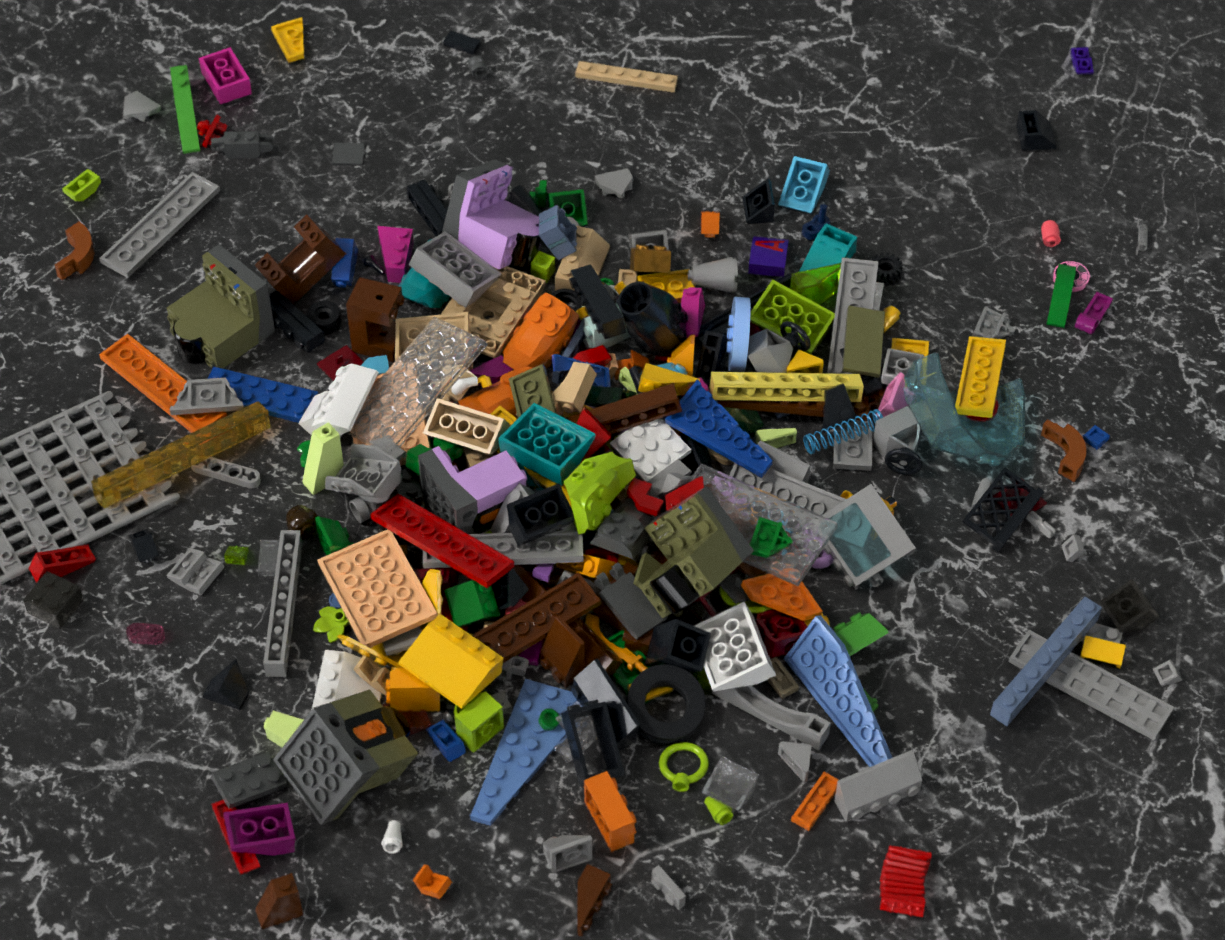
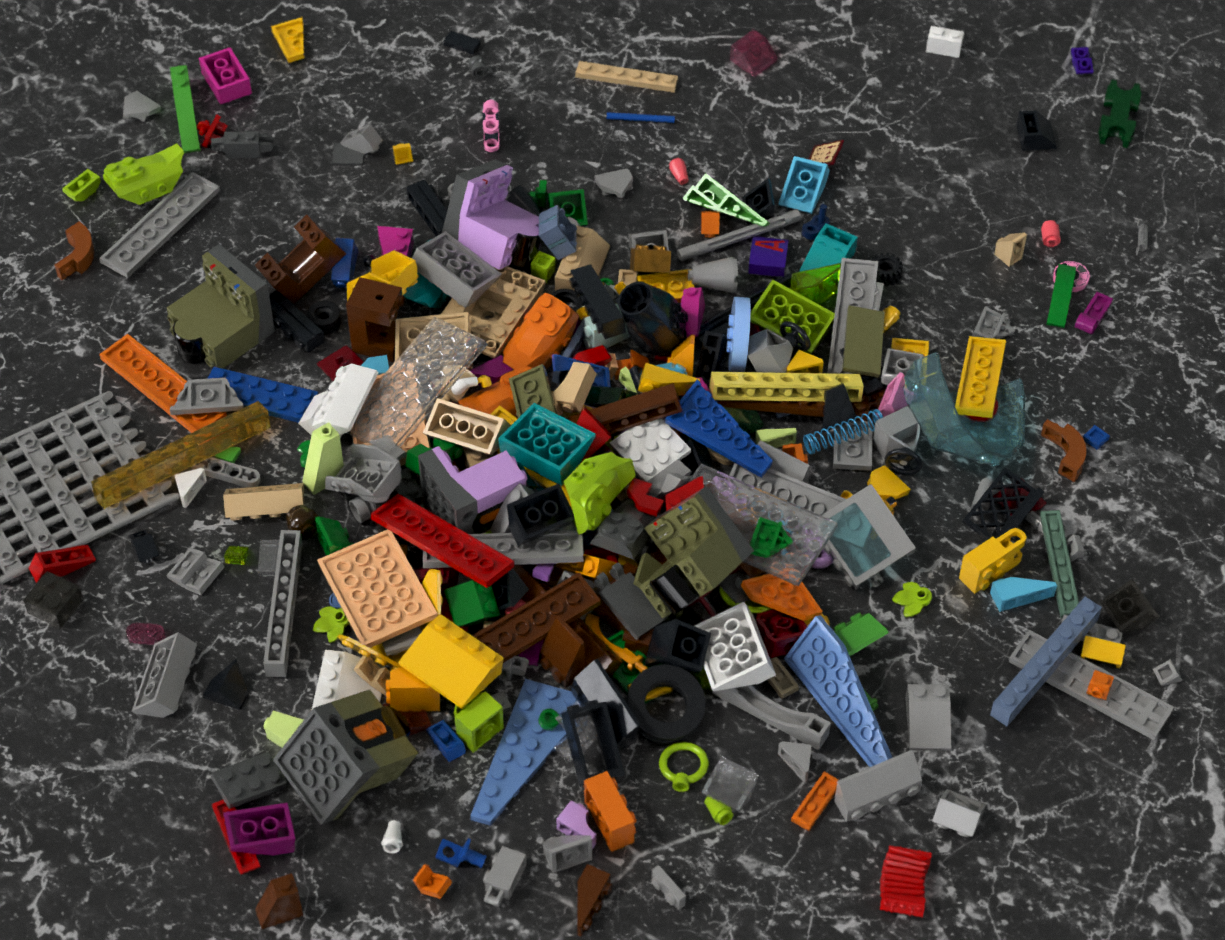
(145, 177): none -> lime slope
(165, 676): none -> light grey slope
(189, 484): none -> white slope
(229, 454): none -> bright green tile
(262, 500): none -> tan slope
(363, 140): none -> light grey slope
(390, 269): none -> yellow slope
(402, 153): none -> yellow tile
(460, 854): none -> blue bracket
(491, 125): none -> bright pink connector
(504, 875): none -> light grey brick
(574, 821): none -> lavender arch
(641, 117): none -> blue bar
(679, 170): none -> coral cone
(716, 197): none -> bright green wedge
(737, 235): none -> light grey piece
(752, 53): none -> clear pink slope
(796, 451): none -> orange bracket
(827, 152): none -> piece
(887, 483): none -> yellow slope
(910, 598): none -> lime plate
(928, 716): none -> light grey slope
(944, 41): none -> white slope
(958, 813): none -> light grey slope
(991, 560): none -> yellow brick
(1011, 248): none -> tan slope
(1020, 591): none -> medium azure slope
(1059, 561): none -> sand green tile
(1100, 685): none -> orange bracket
(1118, 123): none -> dark green piece

